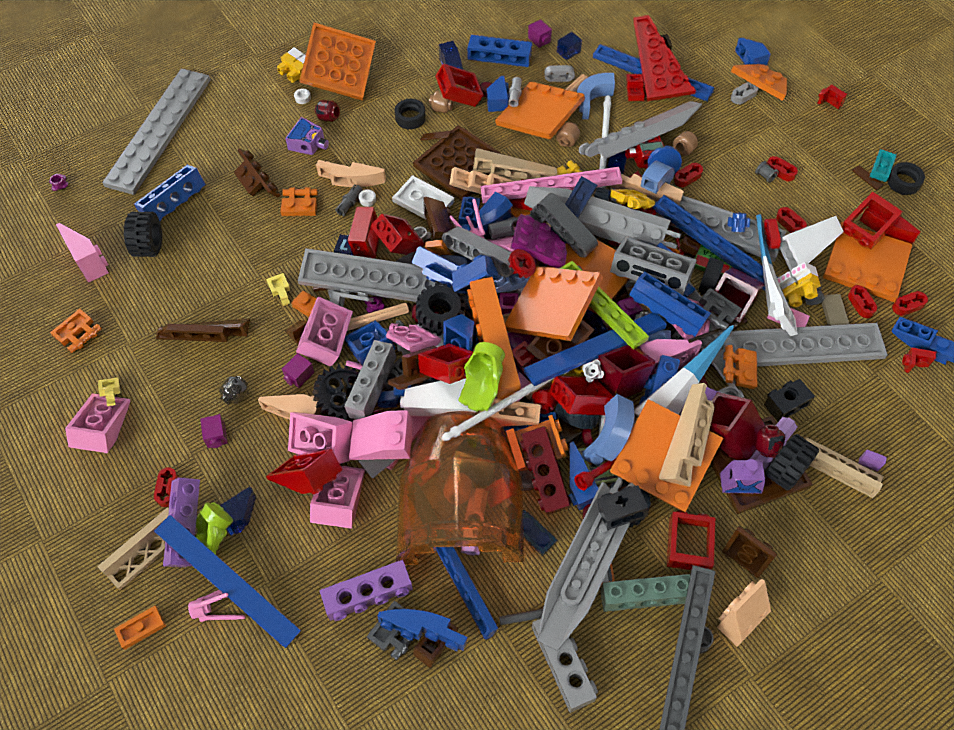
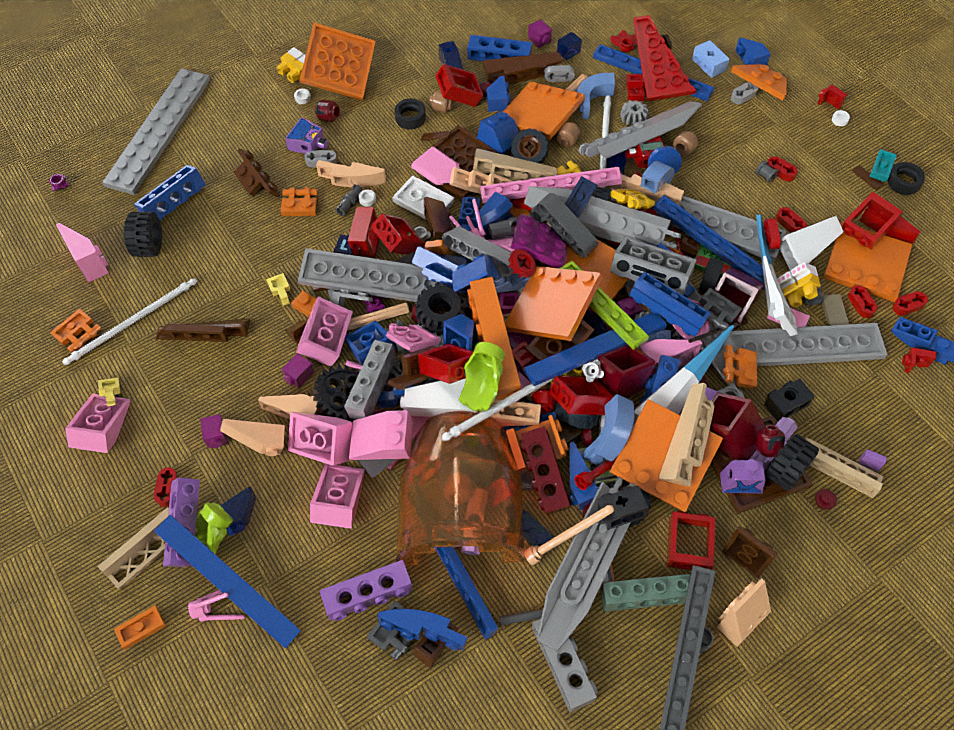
(77, 354): none -> white hose
(233, 390): clear smoke head -> none
(261, 437): none -> light nougat slope
(307, 471): red slope -> none
(322, 155): none -> light grey beam
(435, 166): none -> bright pink tile
(498, 132): none -> blue slope
(515, 92): light grey pin -> none
(520, 68): none -> reddish brown wedge
(532, 138): none -> black wheel
(534, 554): none -> light nougat piece
(624, 41): none -> red plate
(634, 112): none -> light grey gear
(686, 173): red beam -> none
(710, 58): none -> light blue brick
(738, 222): blue gear -> none
(825, 499): none -> dark red plate
(840, 118): none -> white tile

